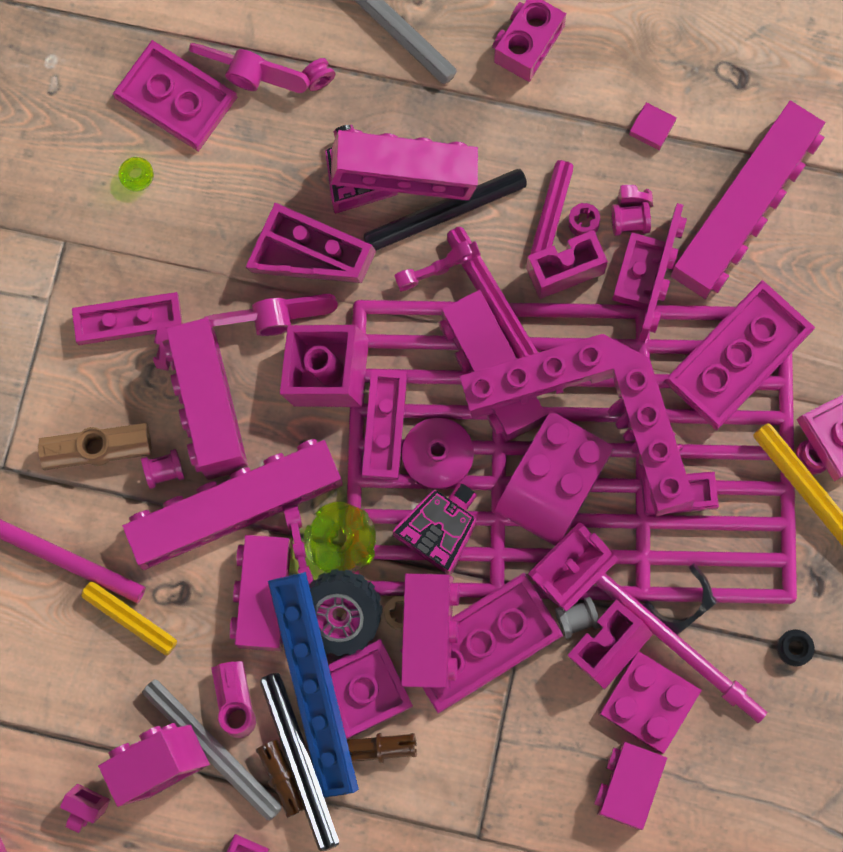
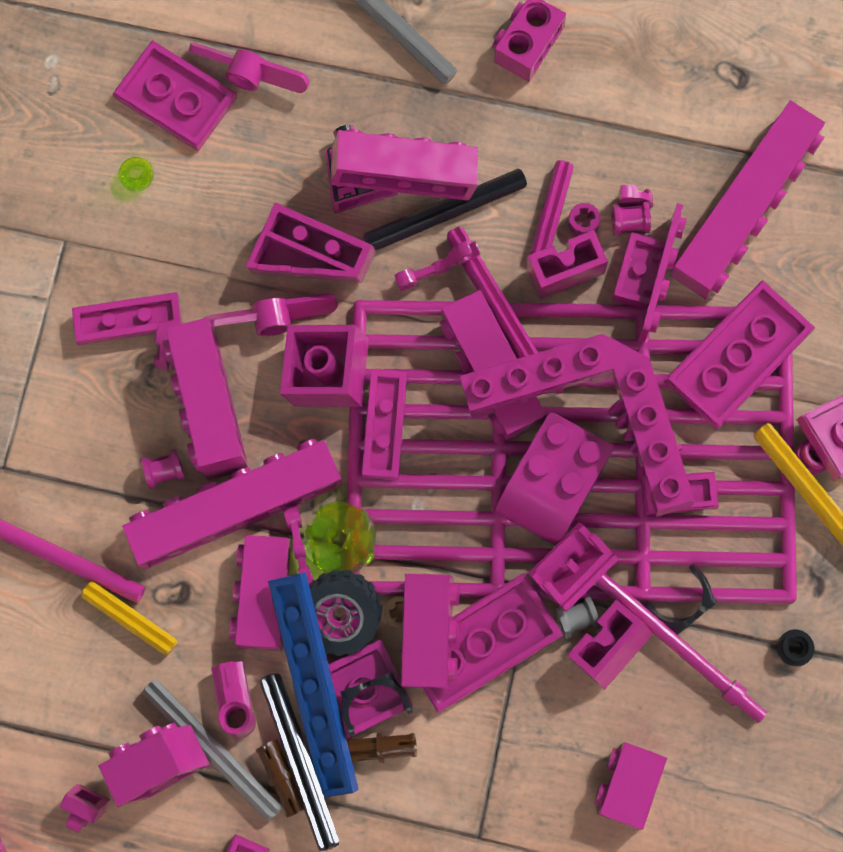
(71, 449): medium nougat piece -> none
(319, 74): dark pink bush -> none
(349, 694): none -> black cap
(432, 470): dark pink dish -> none
(439, 527): torso -> none
(650, 702): dark pink plate -> none
(652, 126): dark pink tile -> none

